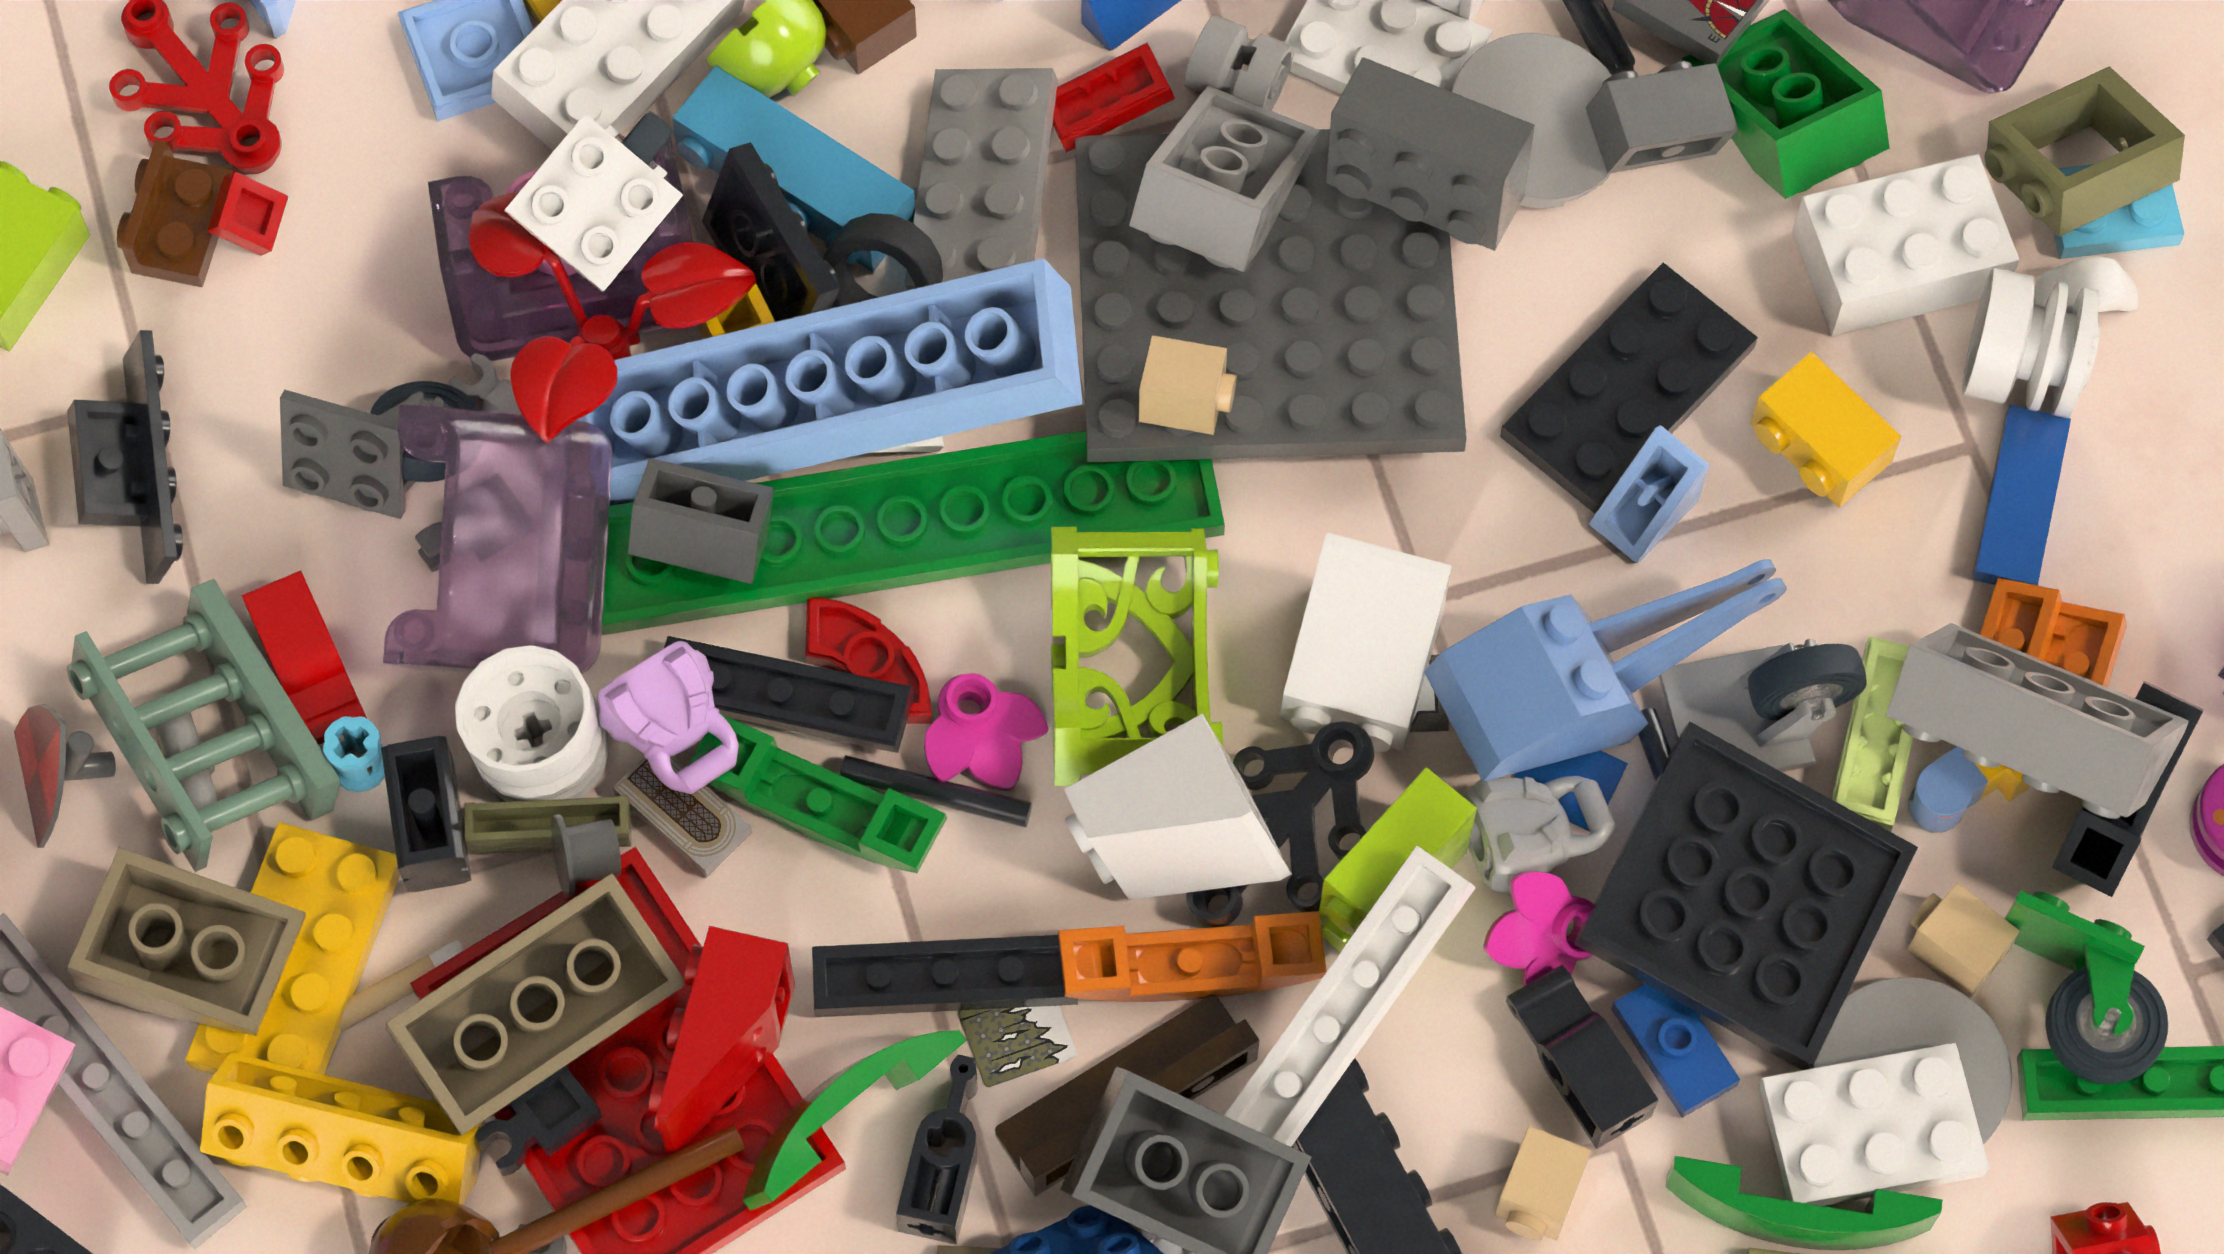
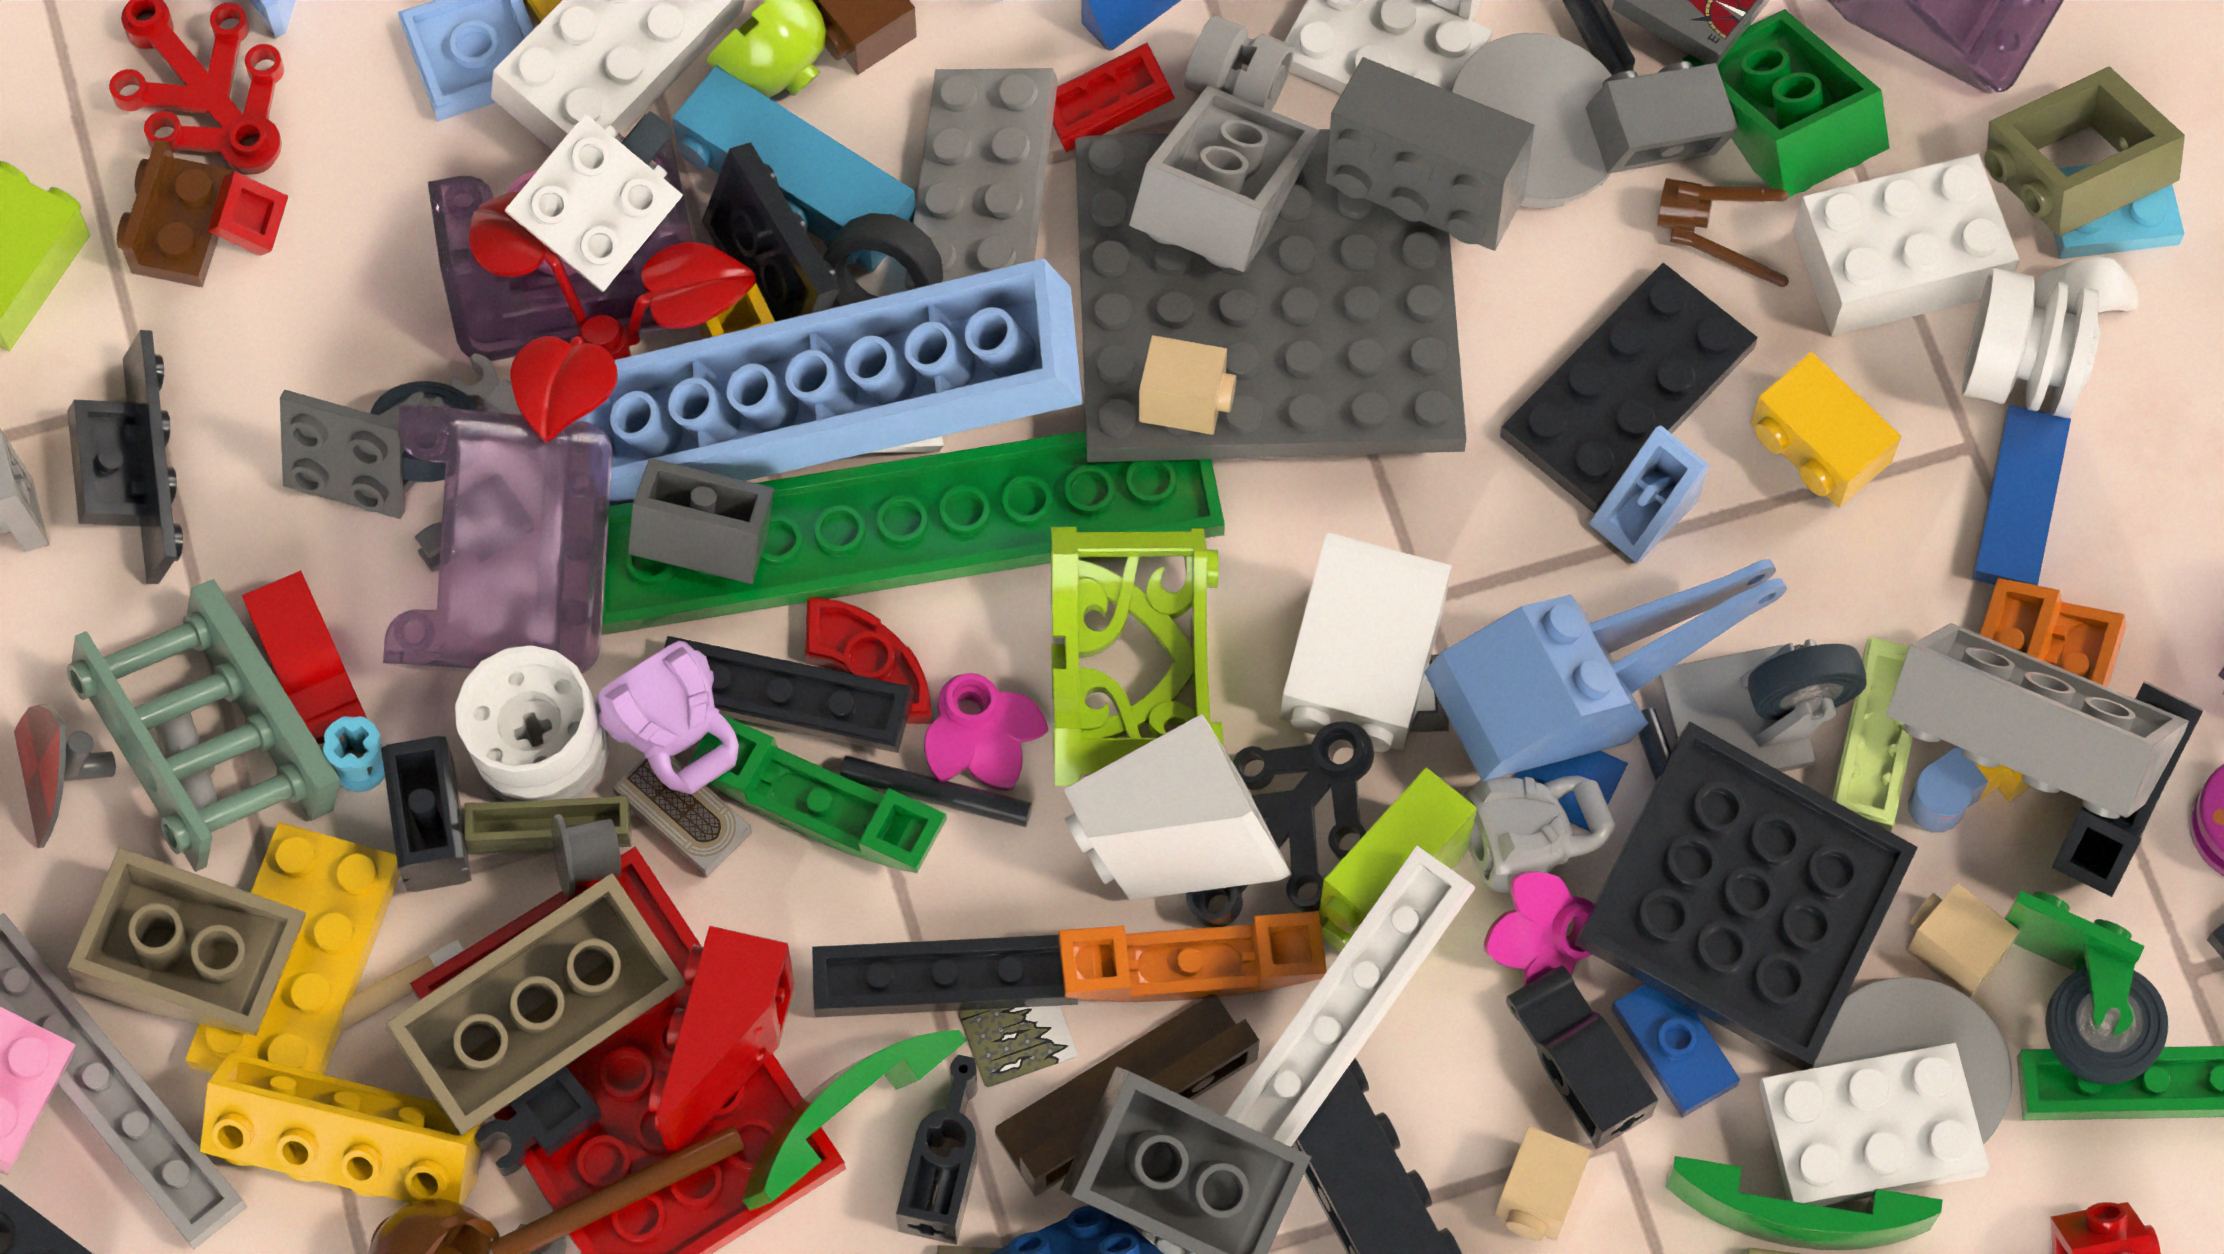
(1689, 206): none -> reddish brown plant

